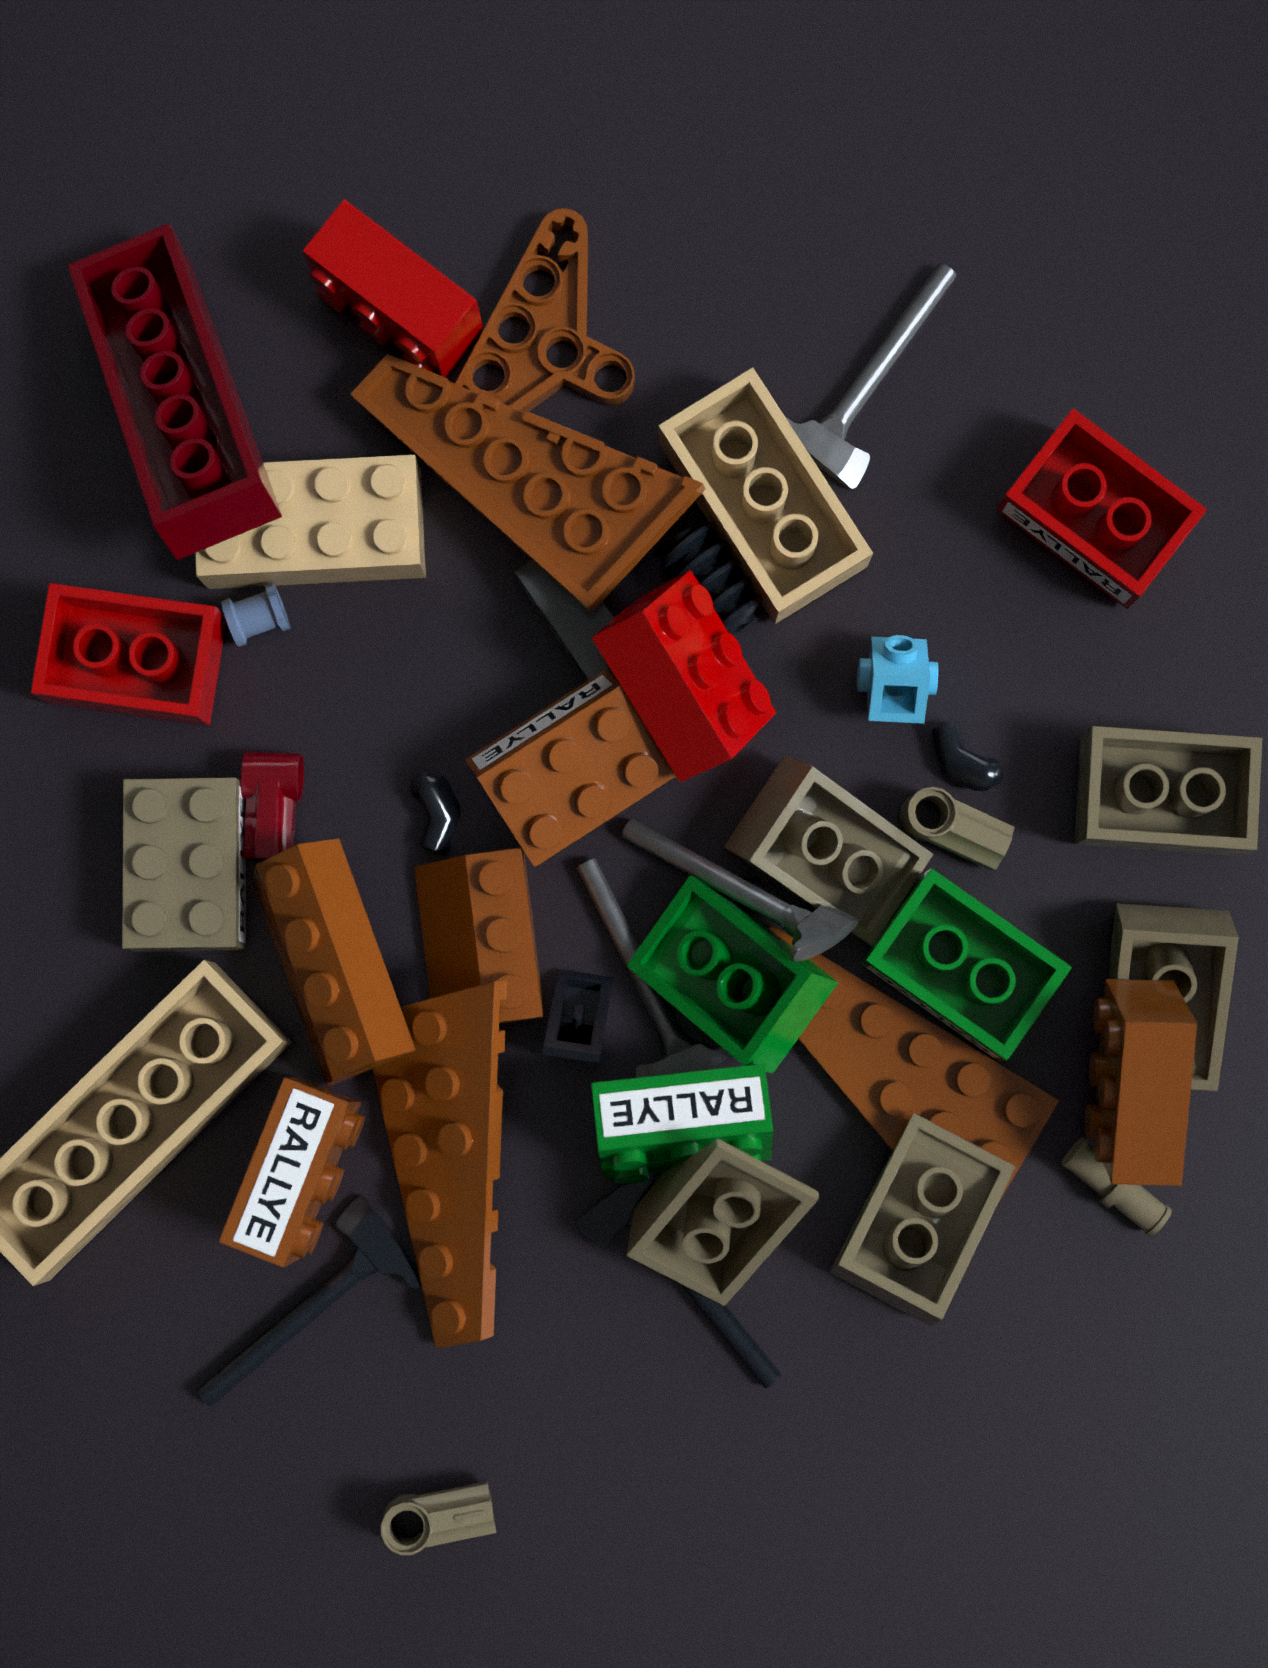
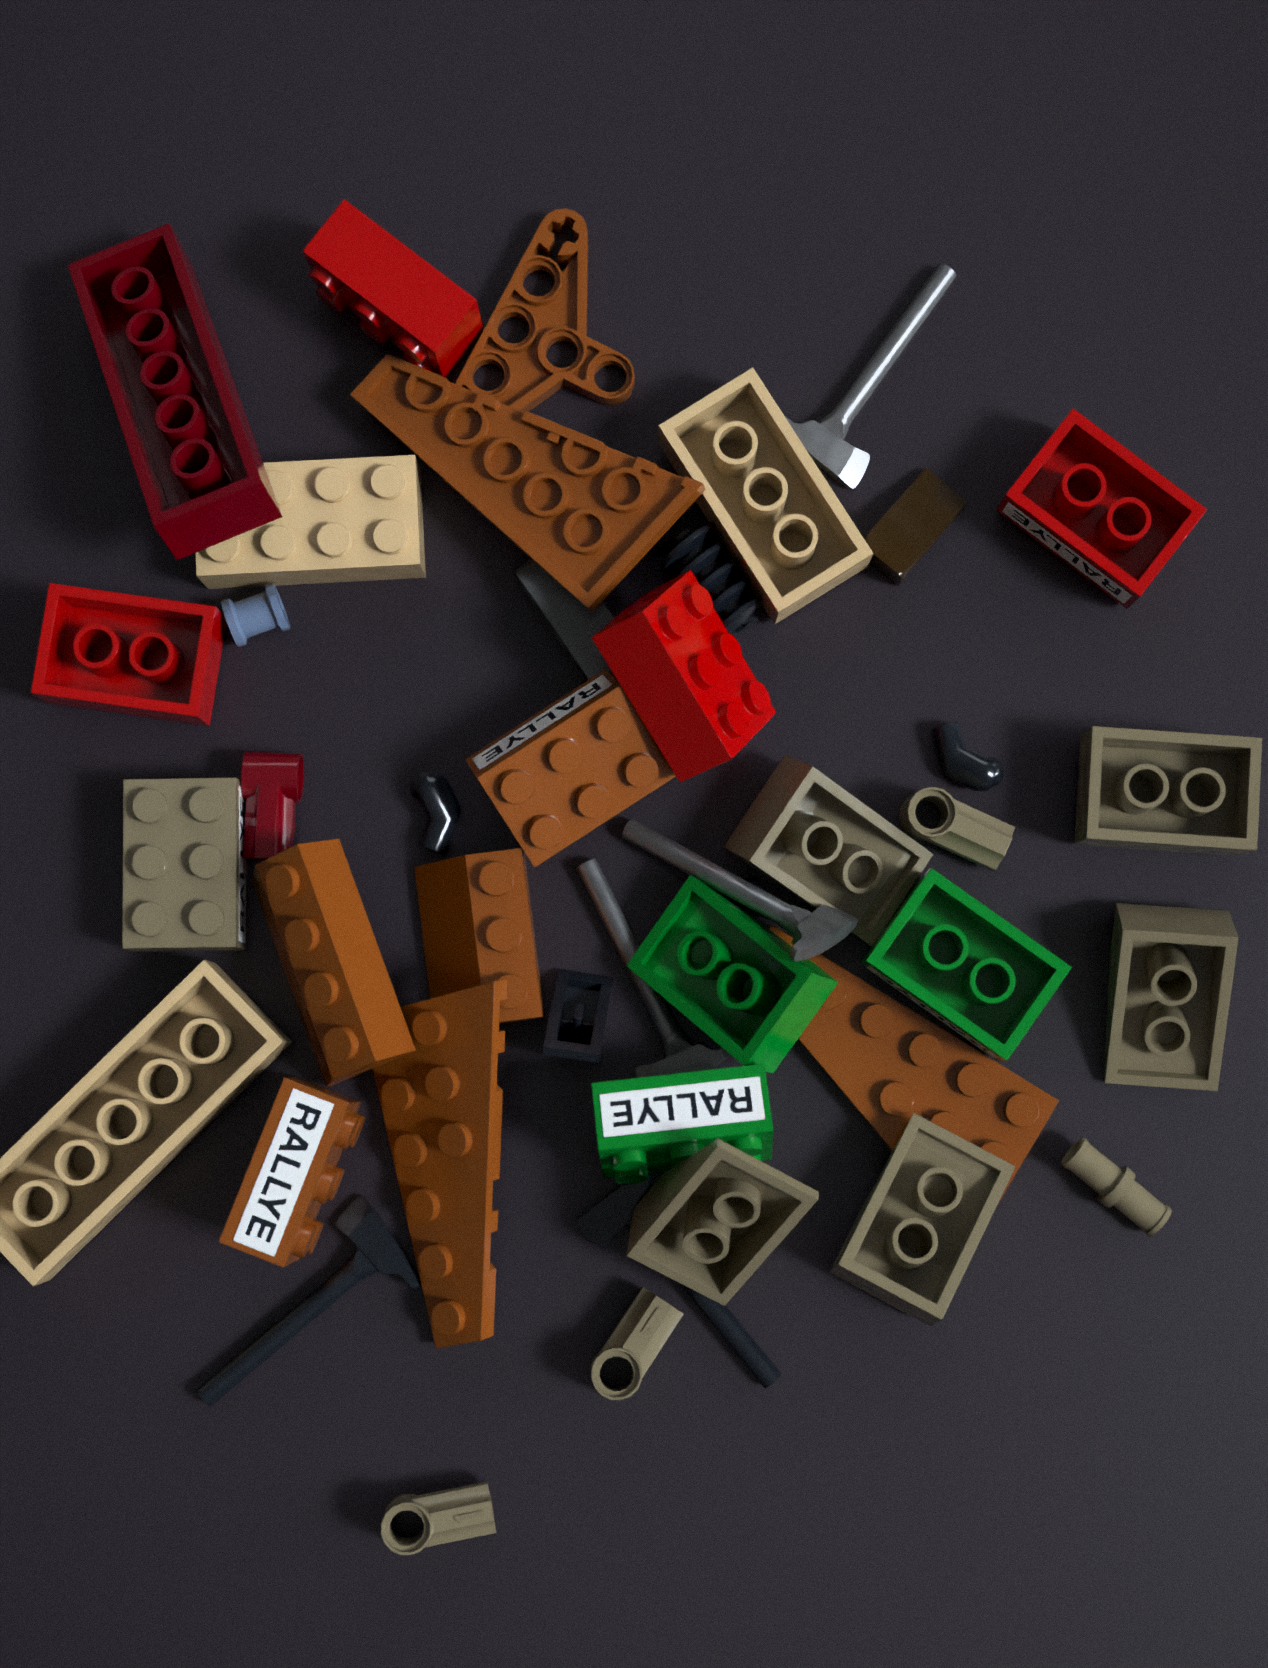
(638, 1339): none -> dark tan piece
(897, 679): medium azure brick -> none
(913, 525): none -> dark brown slope
(1141, 1081): dark orange brick -> none

